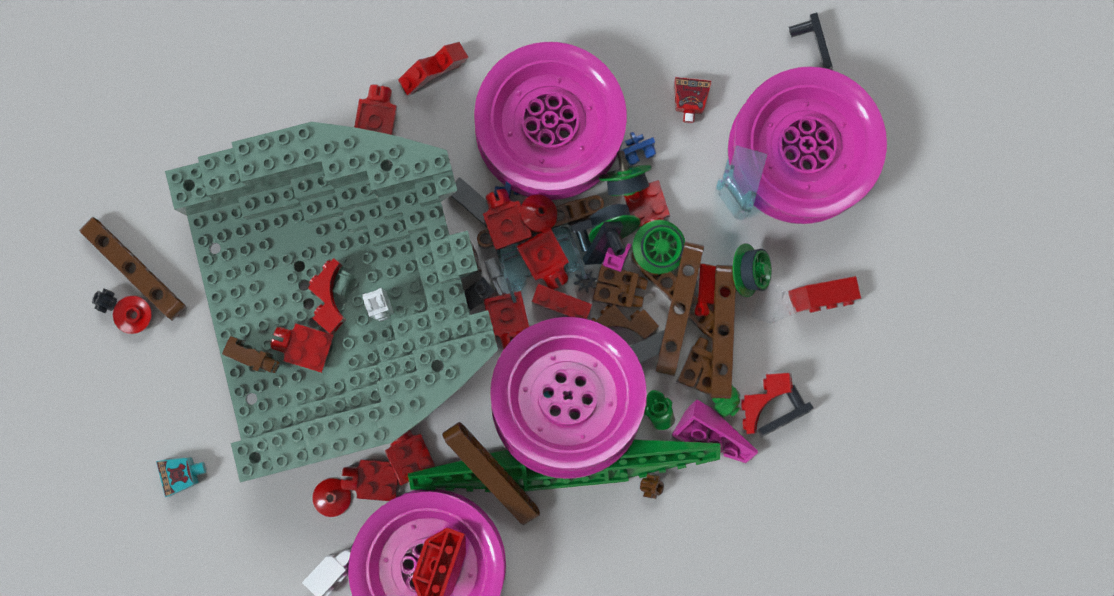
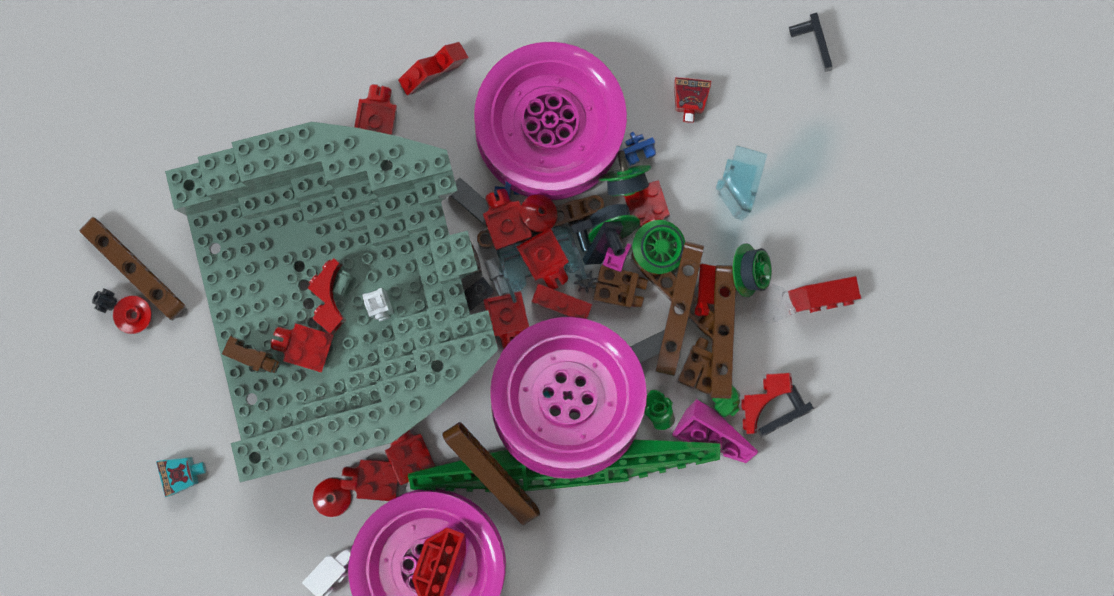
(641, 321): reddish brown arch -> none
(651, 486): reddish brown gear -> none
(829, 106): dark pink wheel -> none

